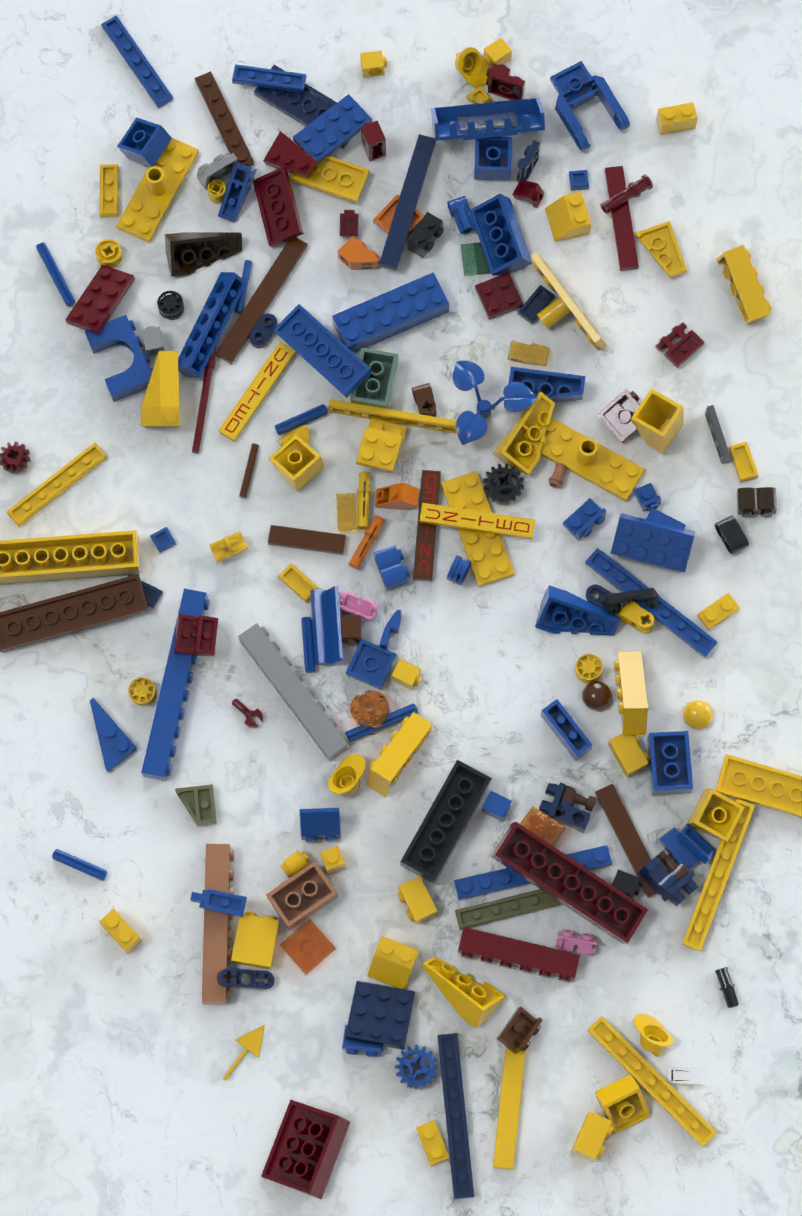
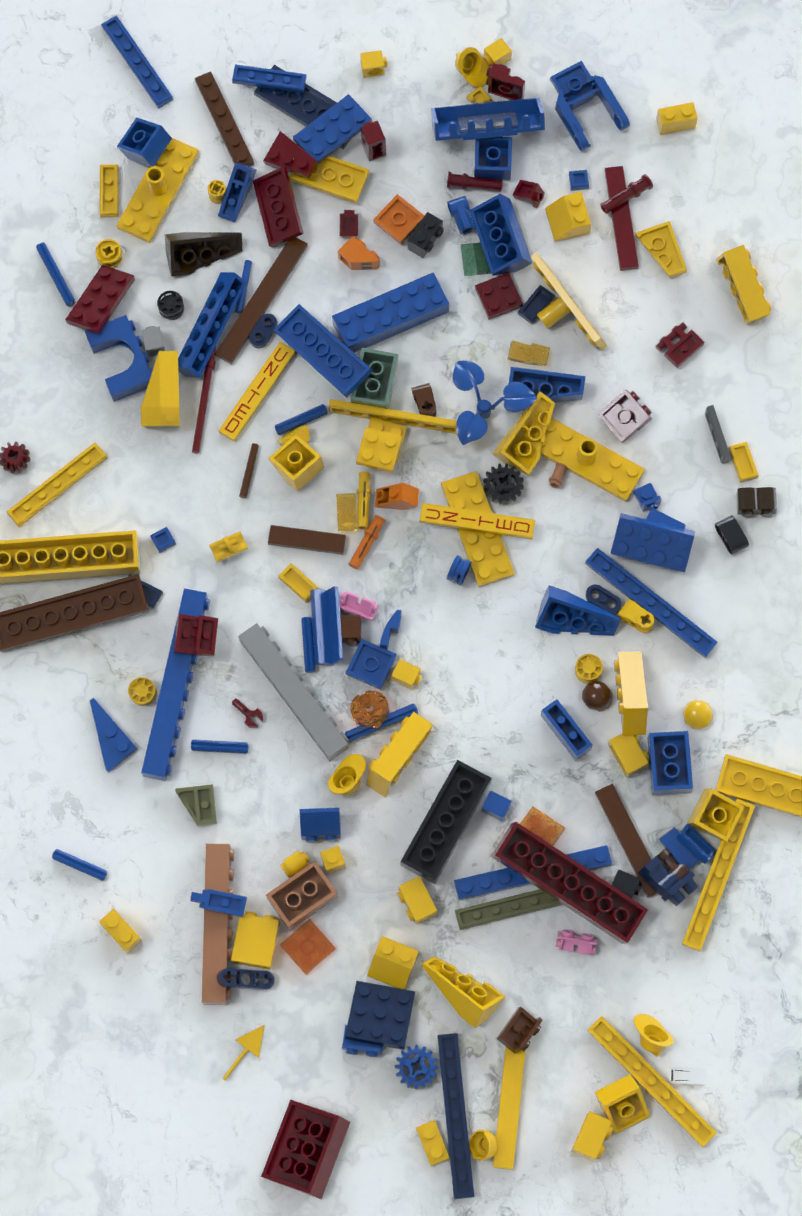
(219, 168): light grey plate -> none
(219, 746): none -> blue axle
(391, 567): blue brick -> none
(407, 202): dark blue tile -> none
(426, 532): reddish brown tile -> none
(465, 181): none -> dark red pin
(482, 1145): none -> yellow hair
(519, 954): dark red brick -> none
(528, 163): dark blue plate -> none
(562, 806): dark blue hips -> none
(584, 519): blue bracket -> none
(614, 599): black piece -> none
(658, 420): yellow slope -> none
(718, 611): yellow plate -> none
(727, 987): black axle -> none

